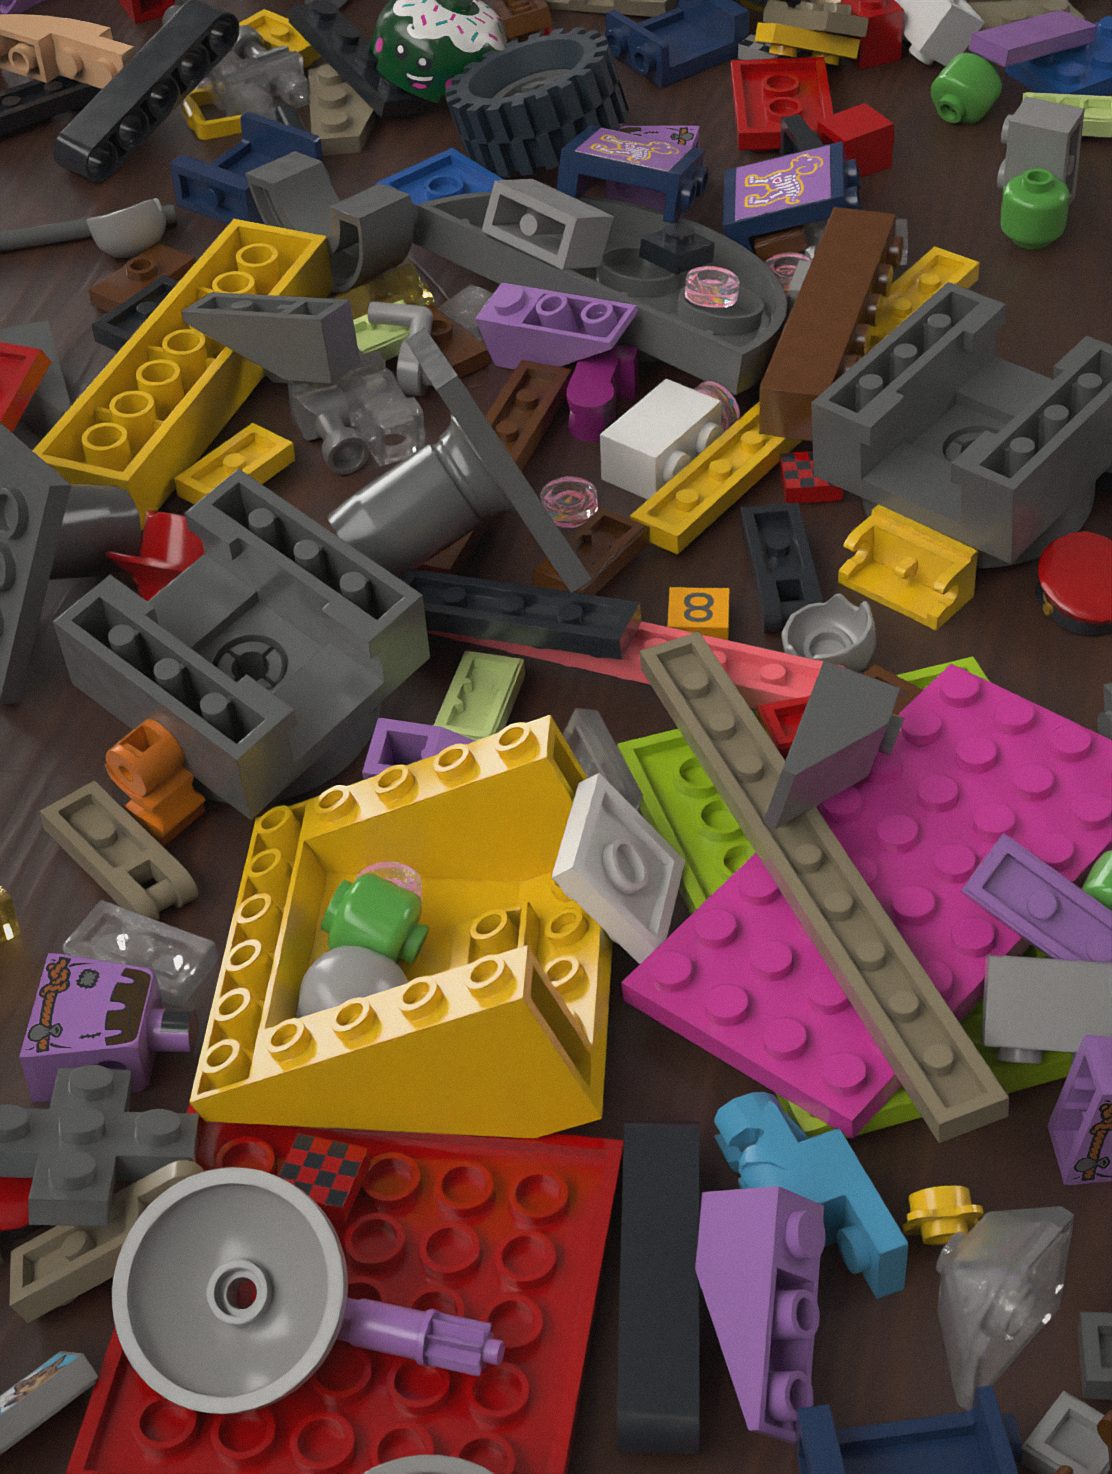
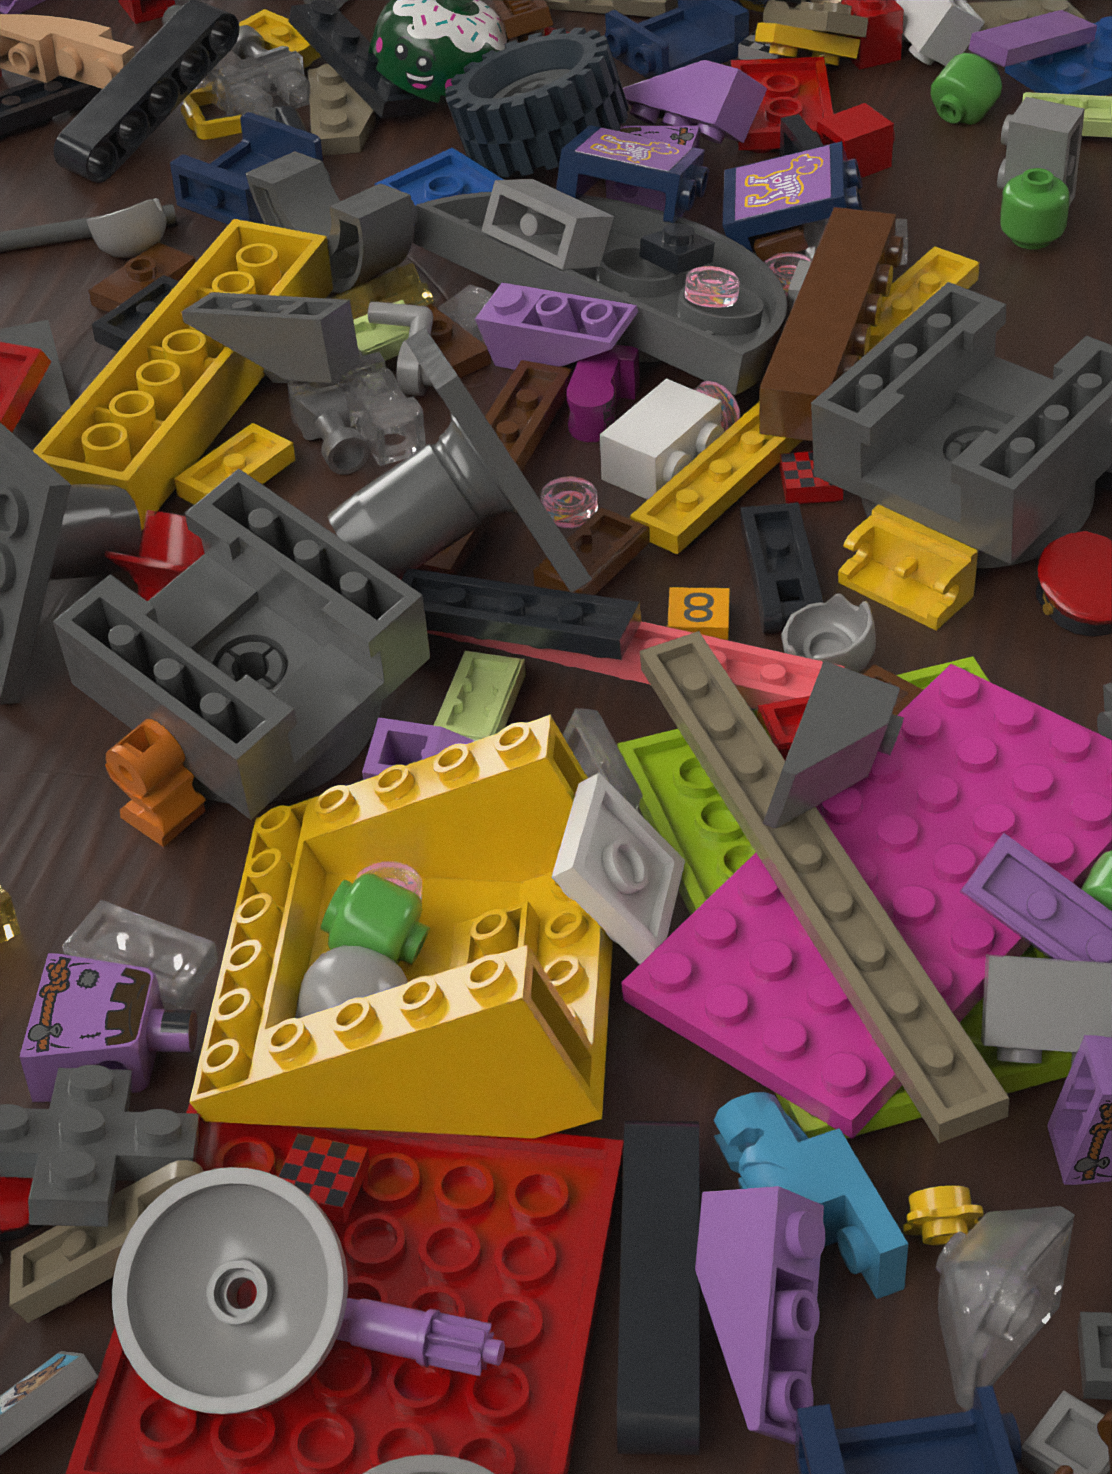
(117, 852): dark tan plate -> none
(701, 95): none -> medium lavender slope

